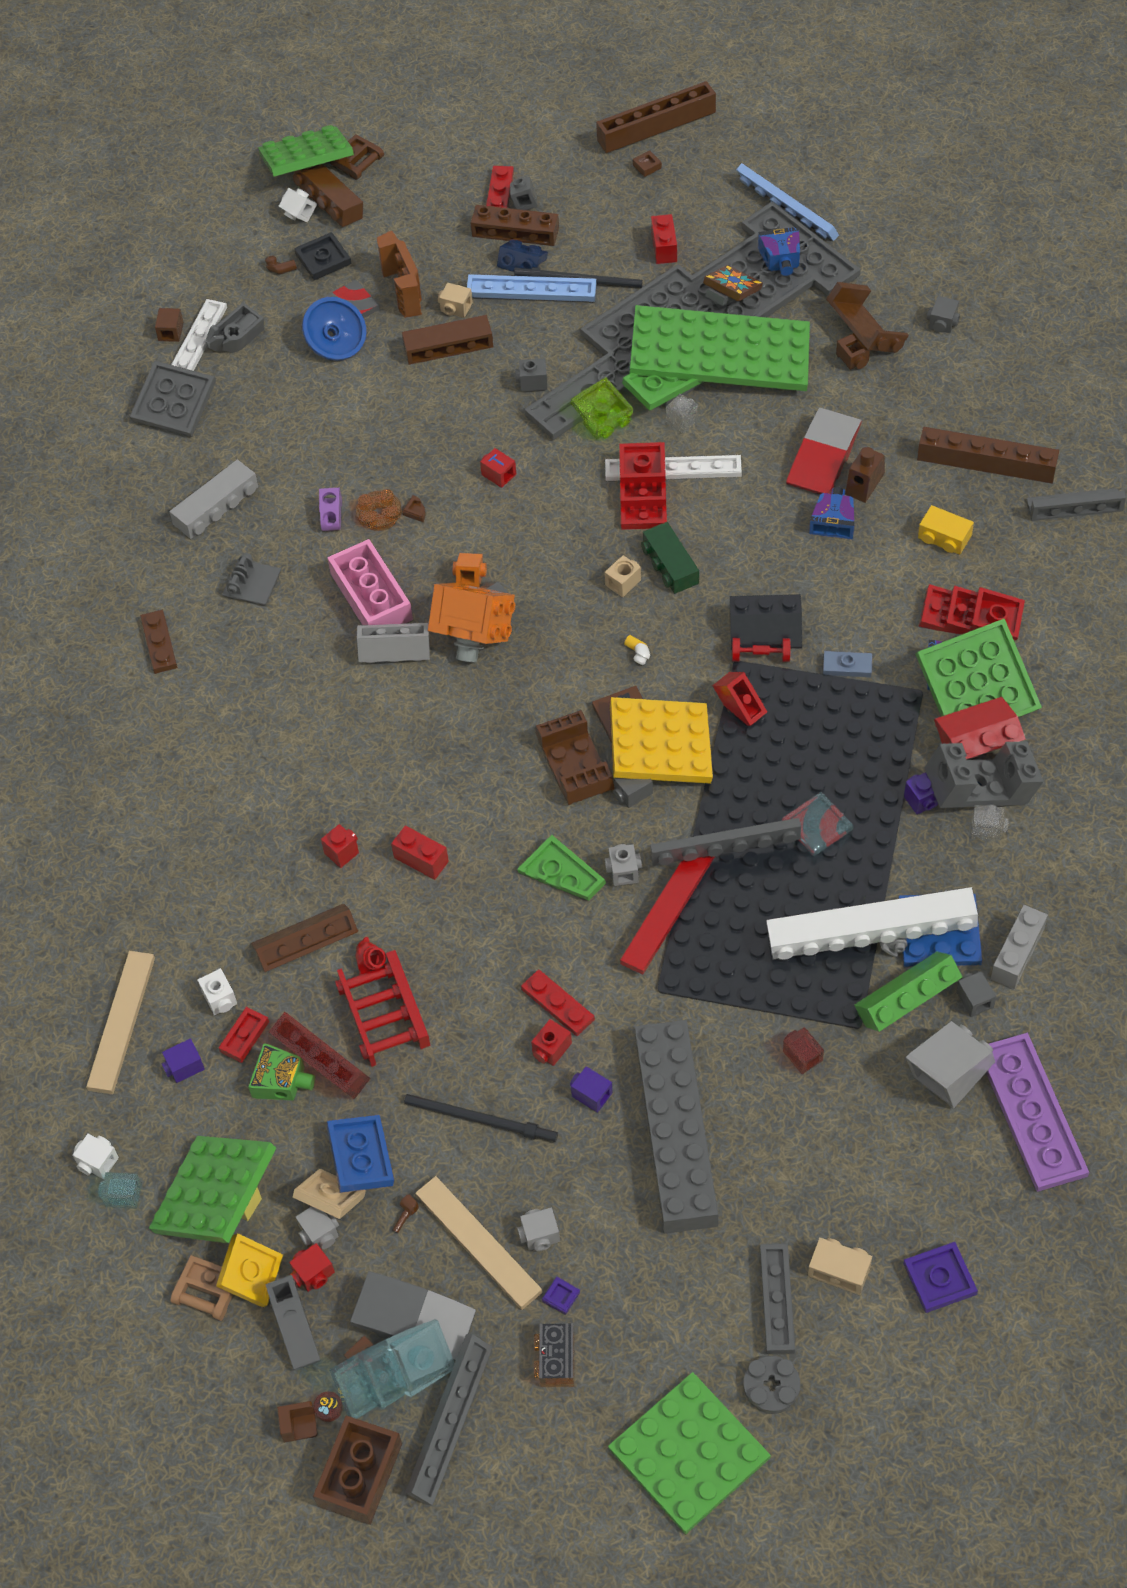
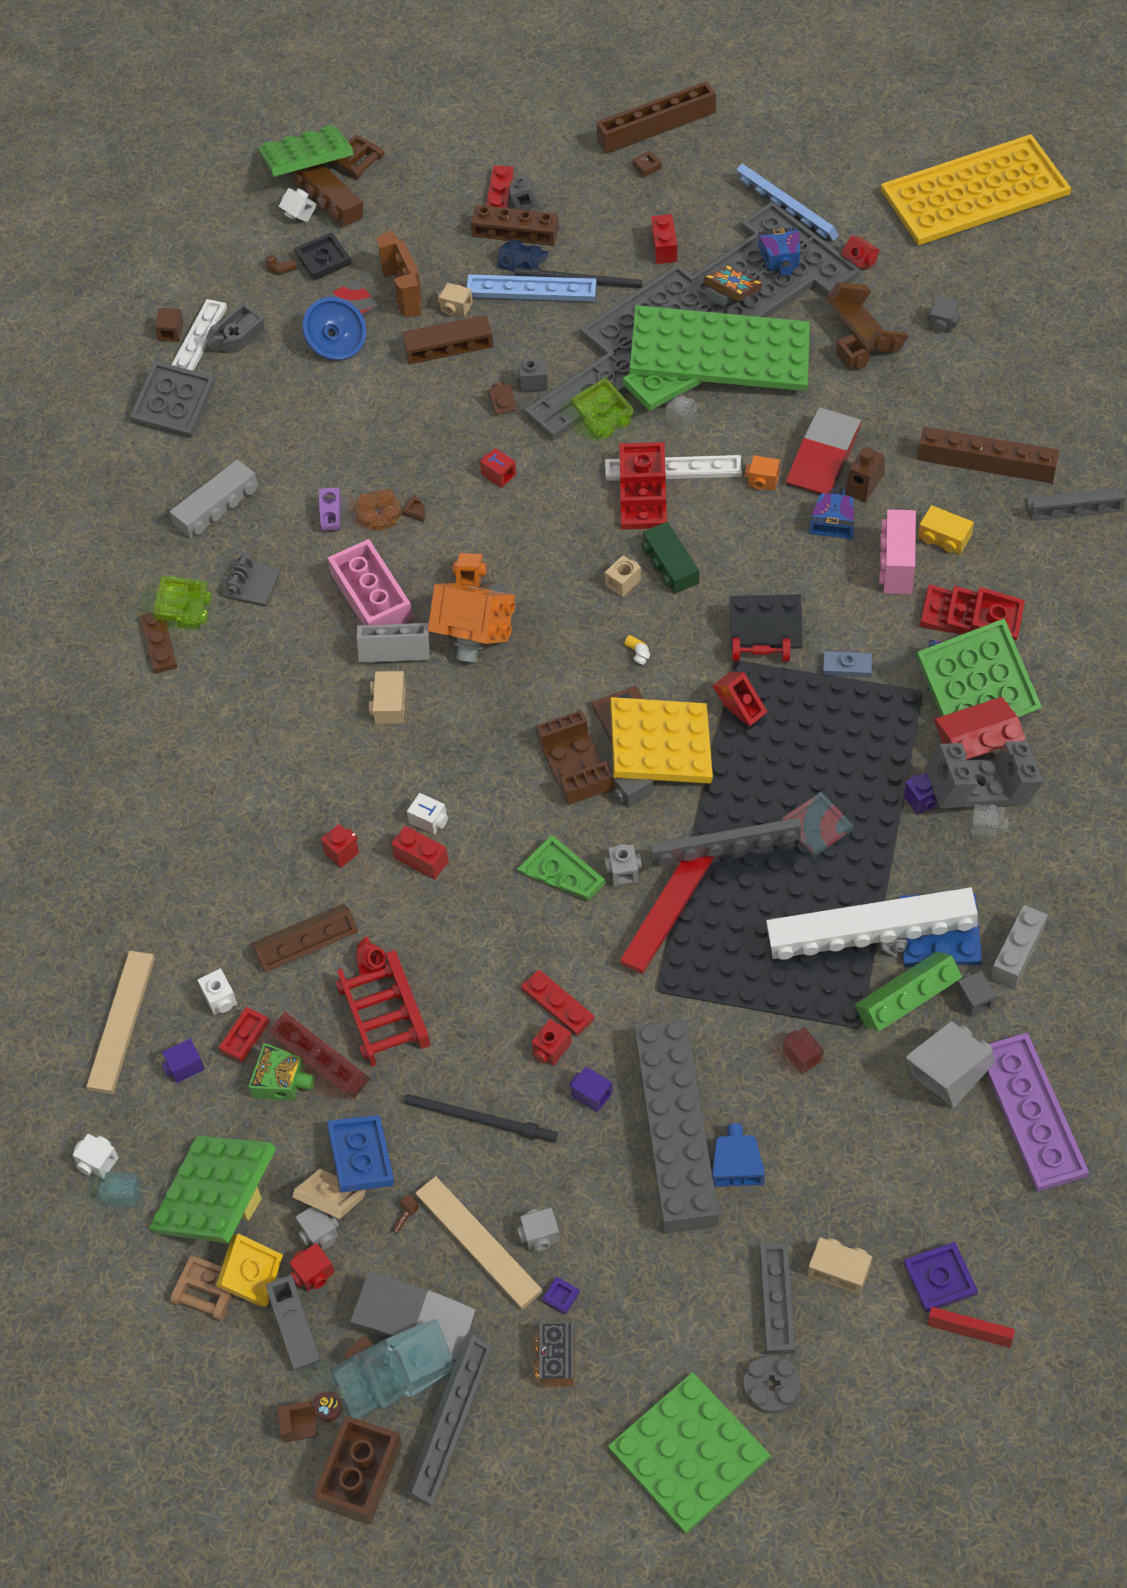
(182, 601): none -> clear neon green plate
(389, 697): none -> tan brick
(427, 814): none -> white brick
(502, 398): none -> reddish brown bracket
(737, 1159): none -> blue torso
(763, 473): none -> orange brick
(860, 252): none -> red brick
(898, 551): none -> bright pink brick
(971, 1327): none -> red tile
(975, 189): none -> yellow plate

